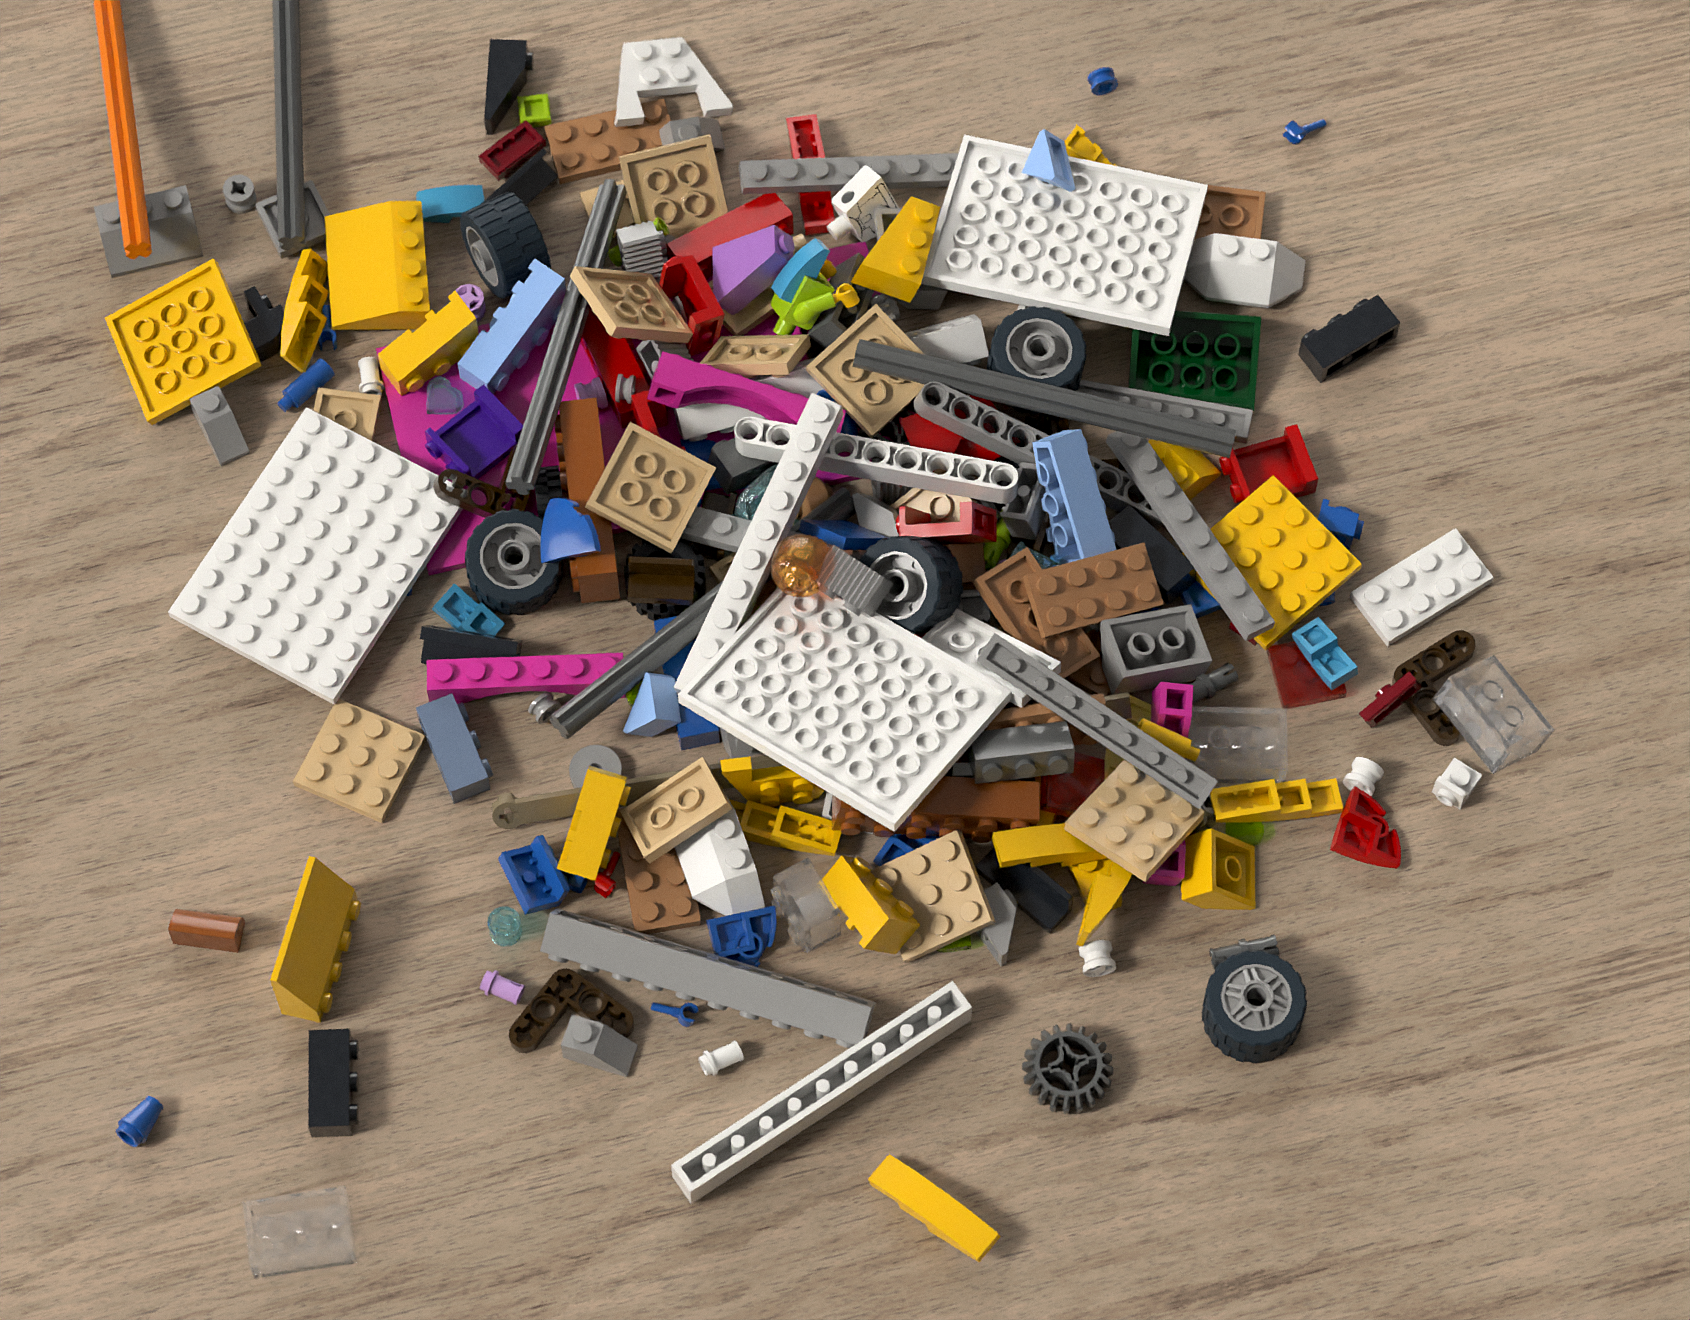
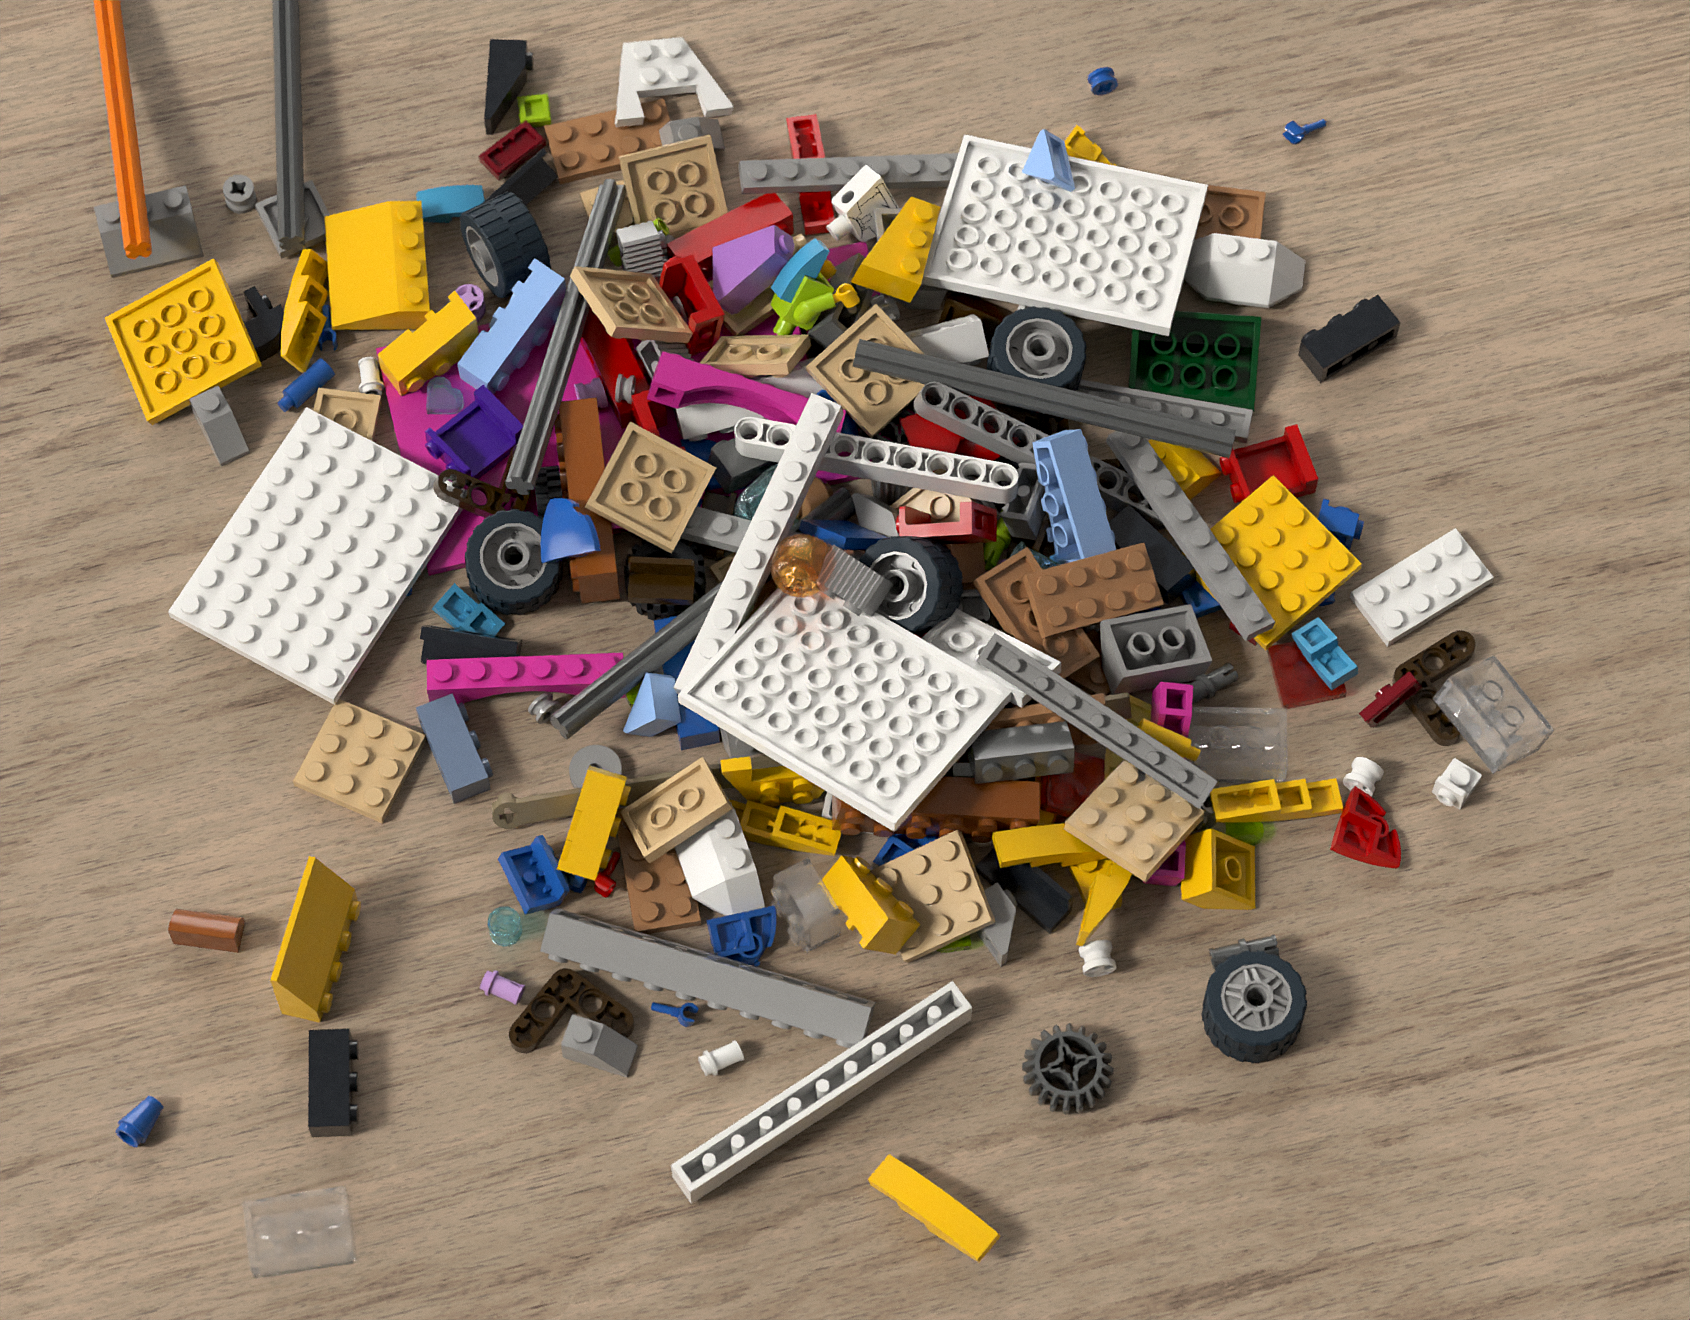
(964, 304): none -> dark brown panel

